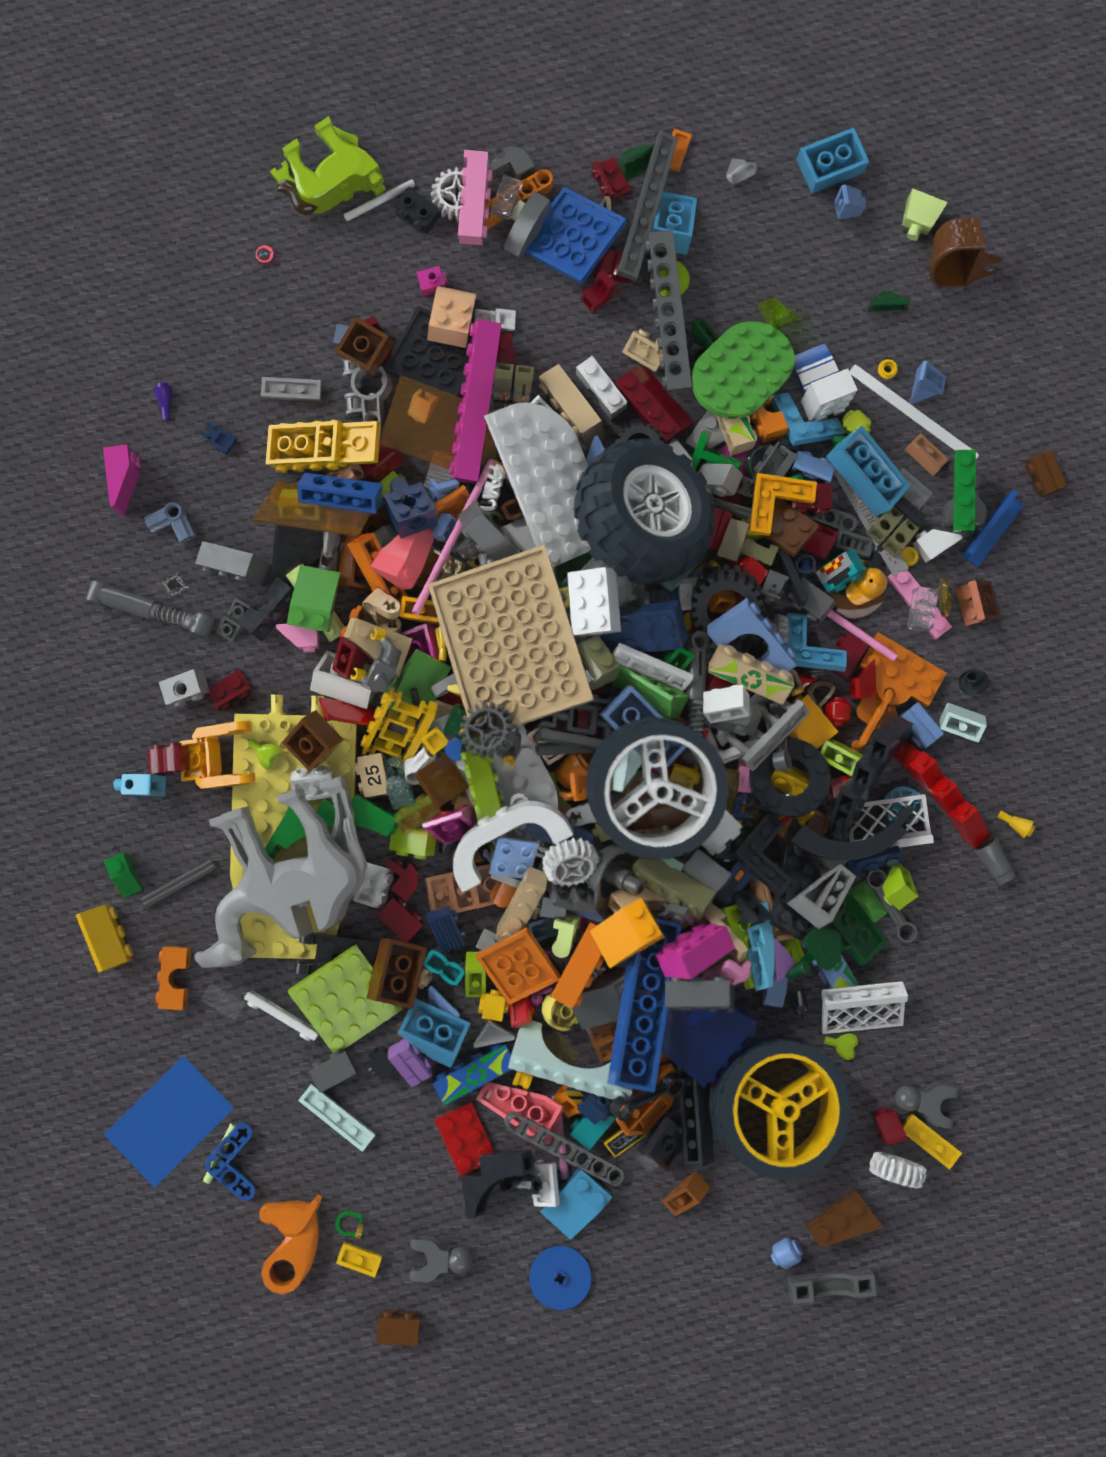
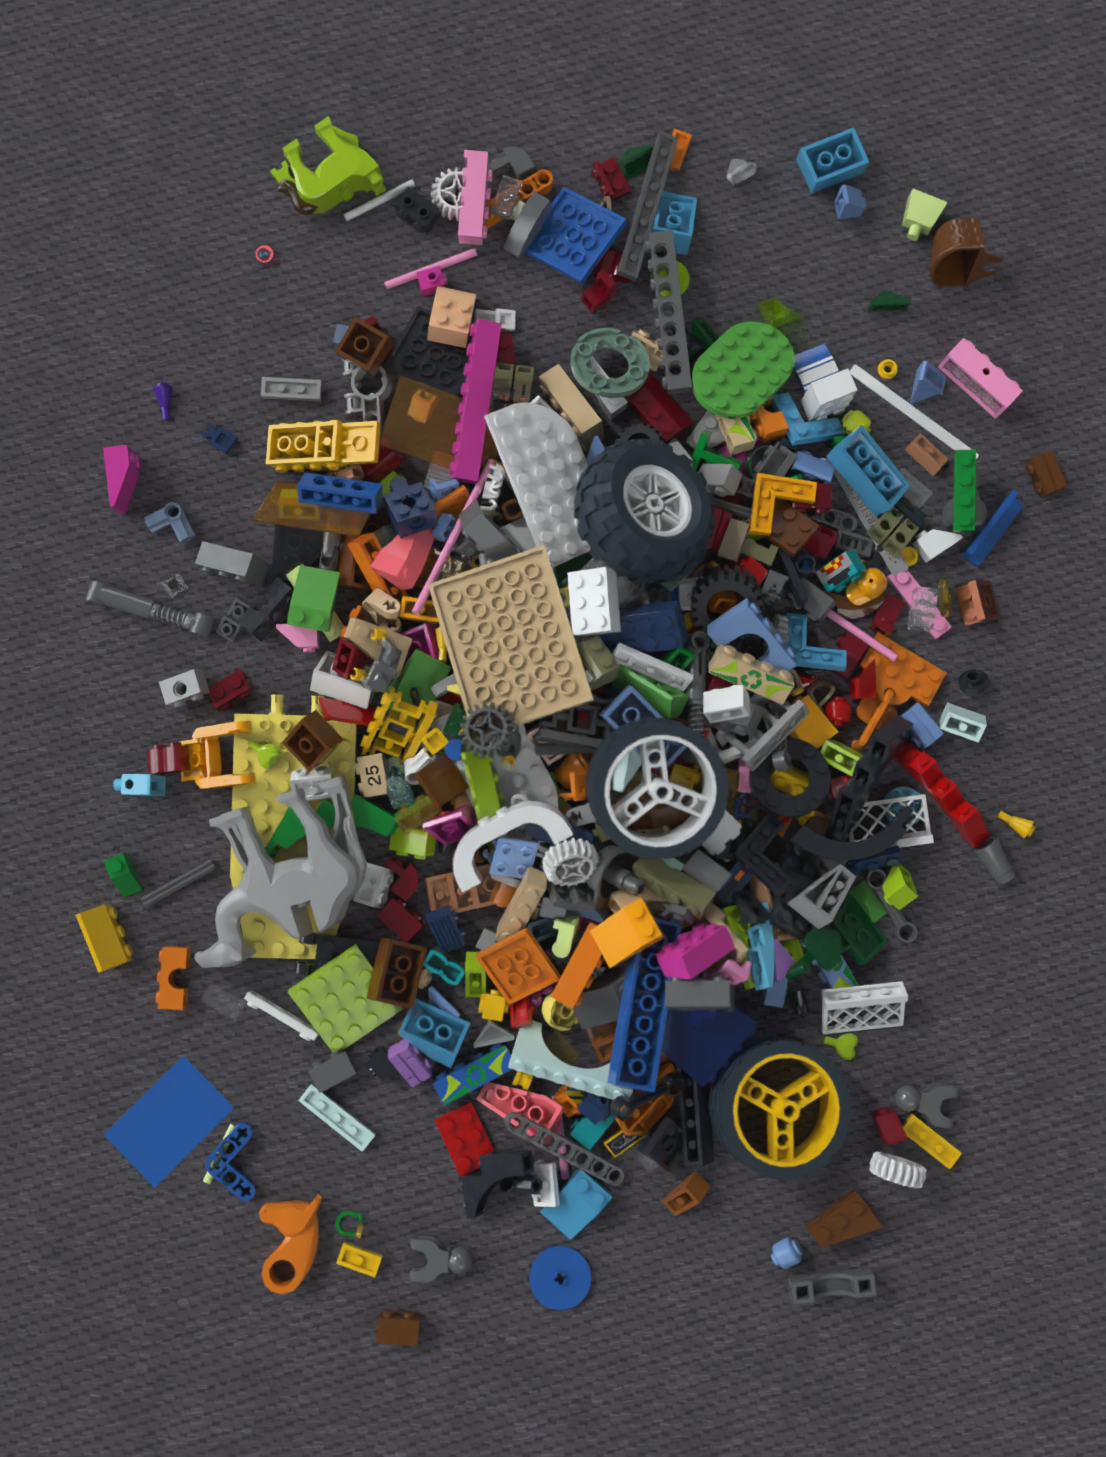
(442, 264): none -> bright pink piece
(609, 339): none -> sand green plate
(886, 615): none -> dark red bracket
(980, 378): none -> bright pink brick

